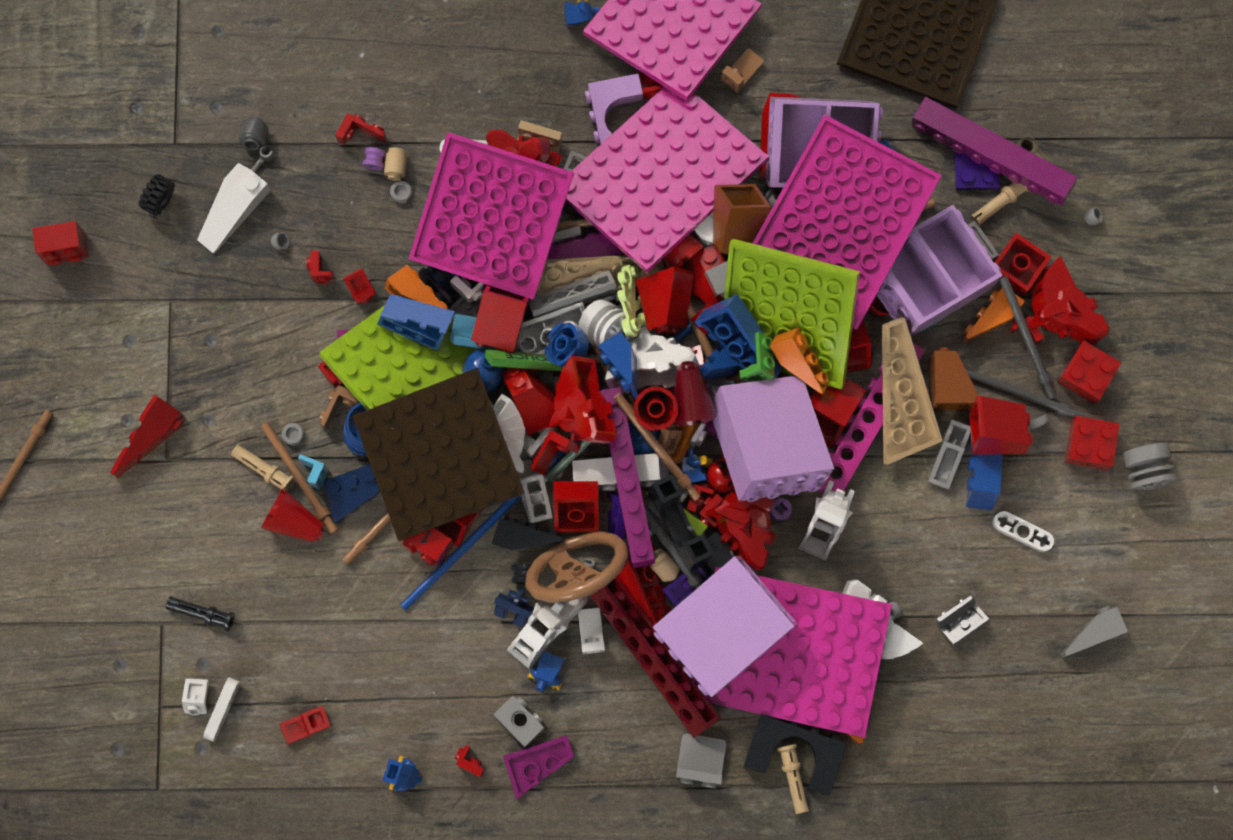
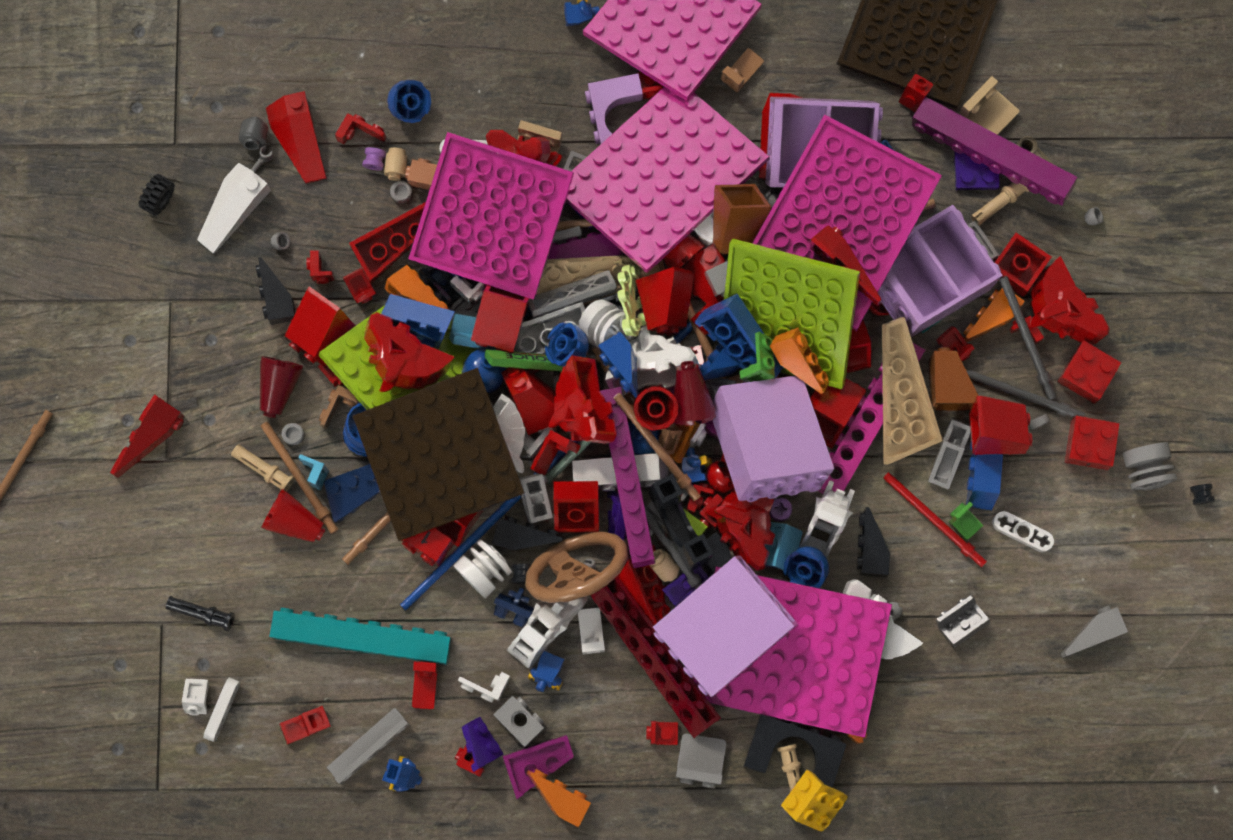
(60, 243): red brick -> none
(277, 384): none -> dark red cone
(278, 300): none -> black slope
(294, 129): none -> red wedge
(316, 325): none -> red slope
(360, 637): none -> teal brick
(368, 746): none -> light grey fence
(387, 243): none -> red wedge
(401, 357): none -> red animal
(409, 101): none -> blue cylinder
(420, 173): none -> nougat brick
(424, 685): none -> red bracket
(480, 743): none -> dark purple wing
(483, 568): none -> white wheel
(498, 684): none -> white bracket
(562, 802): none -> orange slope
(662, 733): none -> red bracket
(785, 542): none -> medium azure panel
(807, 567): none -> blue cylinder
(813, 802): none -> yellow bracket
(835, 250): none -> red wedge
(874, 551): none -> black slope
(915, 92): none -> red bracket
(953, 339): none -> red bracket
(964, 521): none -> bright green bracket
(967, 549): none -> red bar
(989, 108): none -> tan bracket
(1202, 494): none -> black wheel

